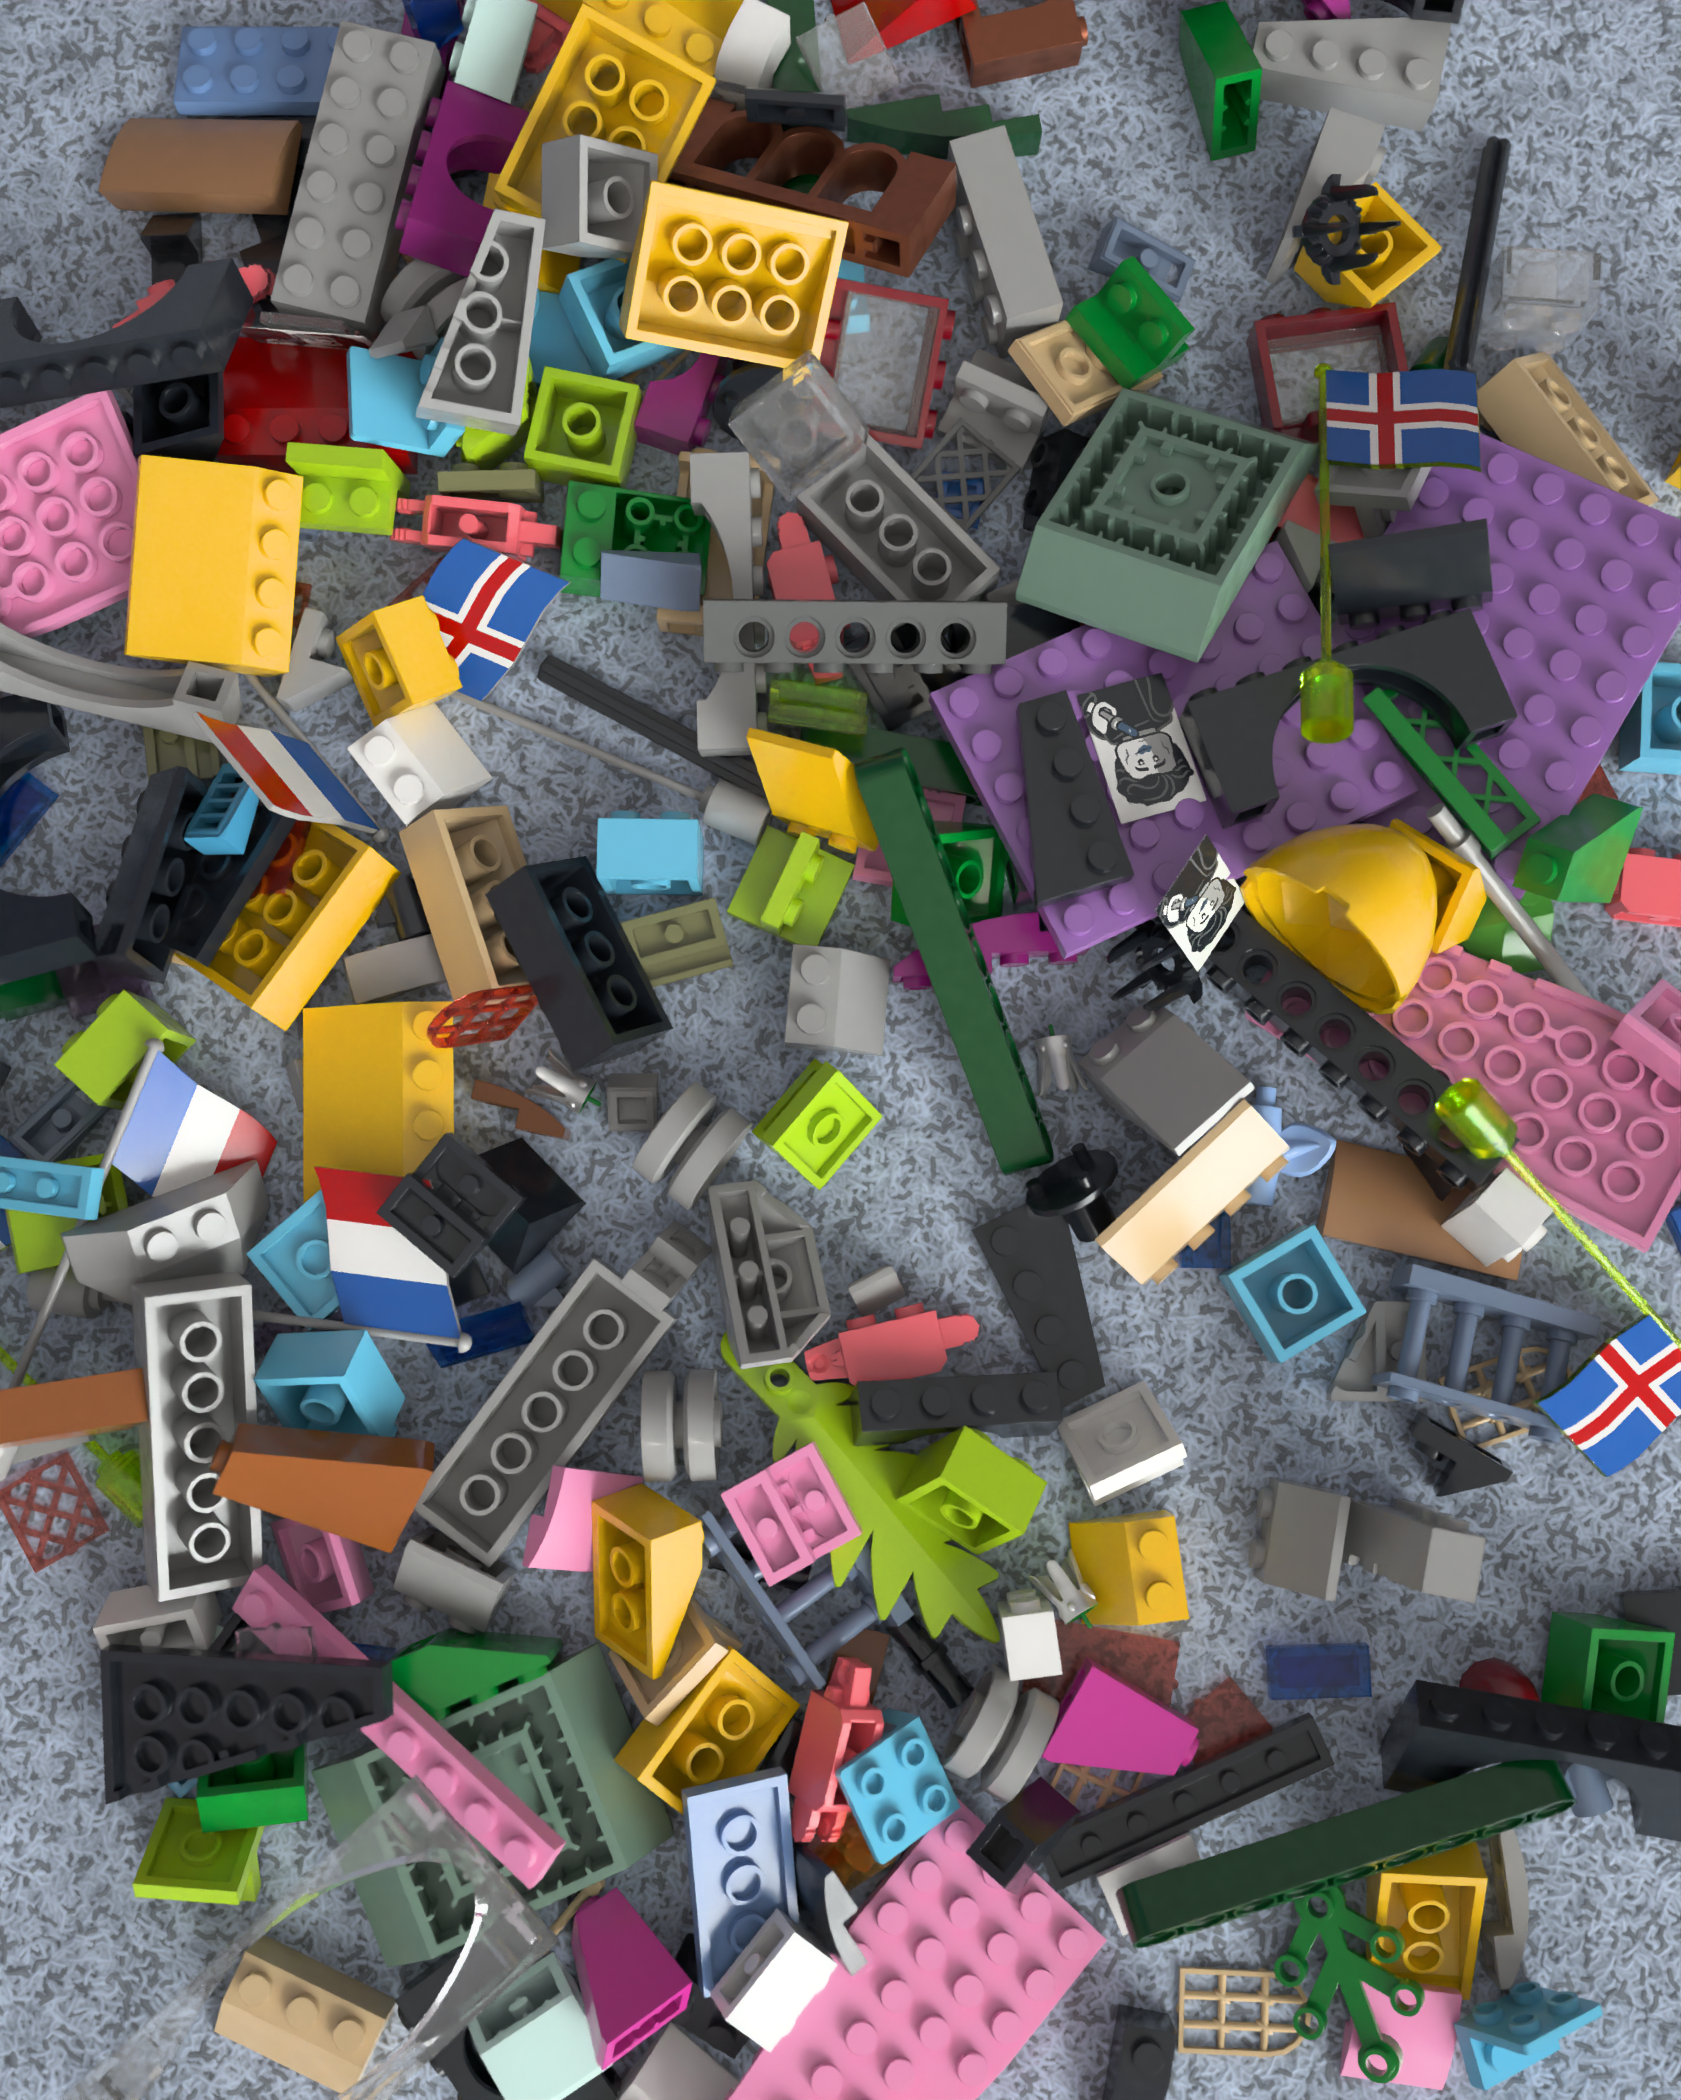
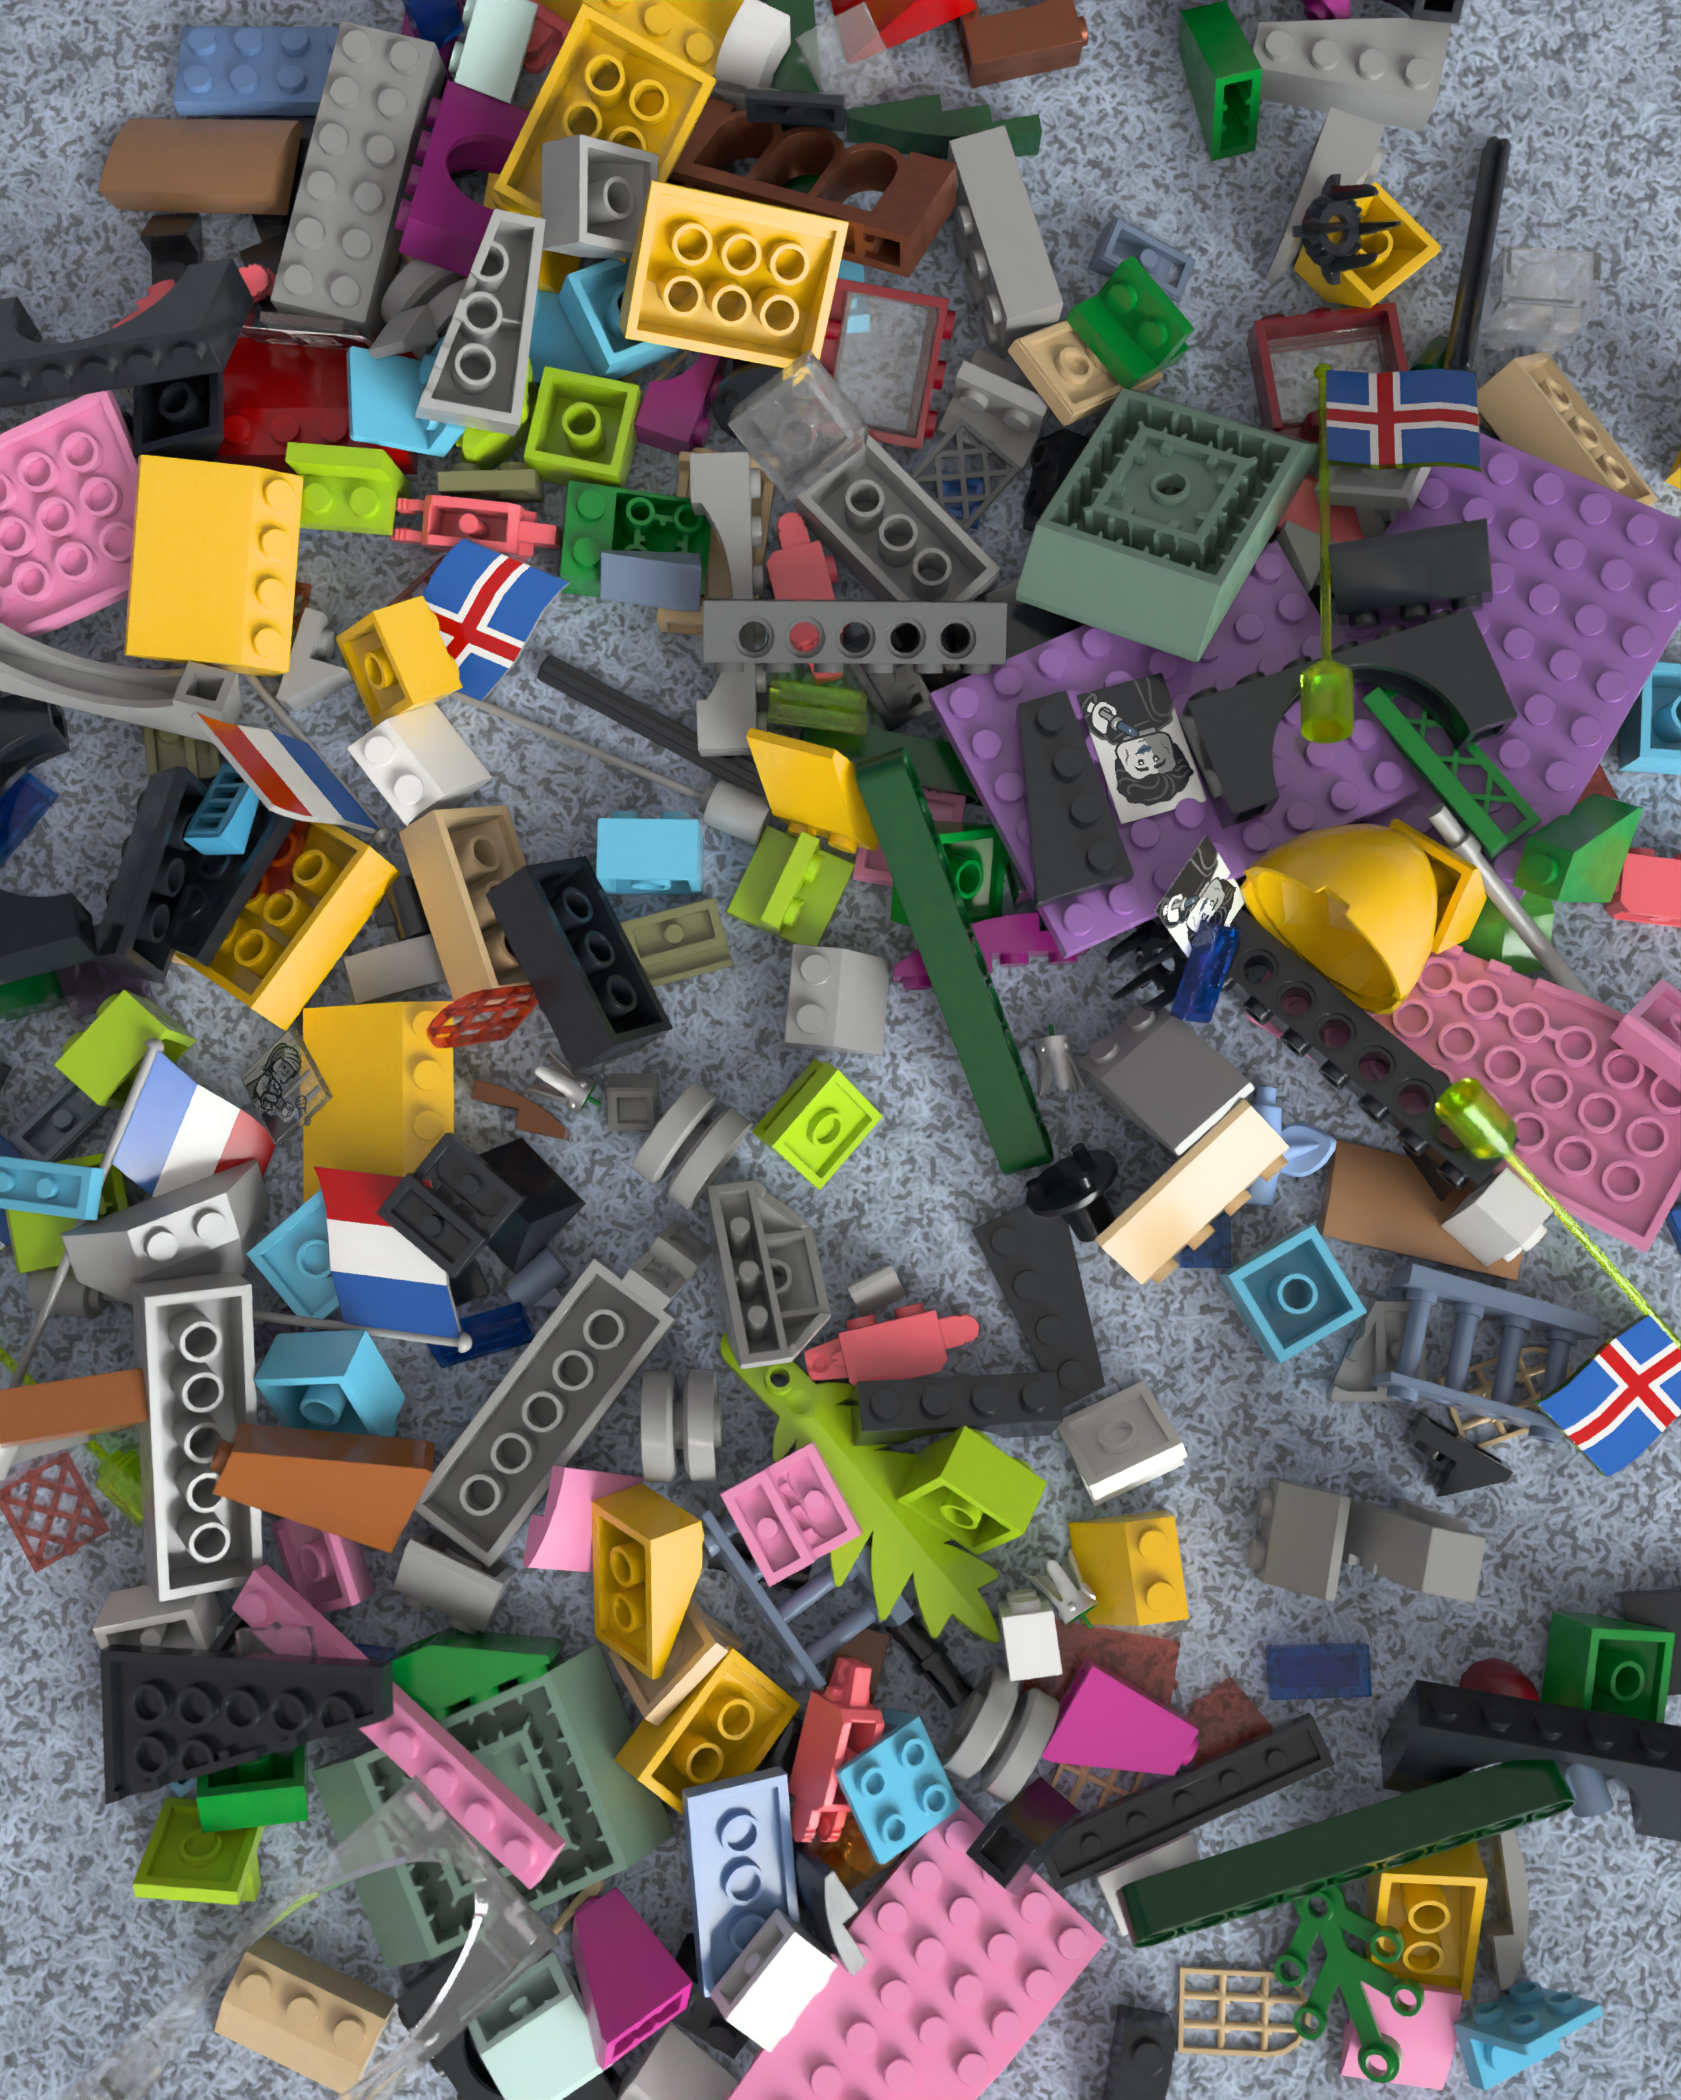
(286, 1086): none -> piece
(1205, 971): none -> clear blue tile

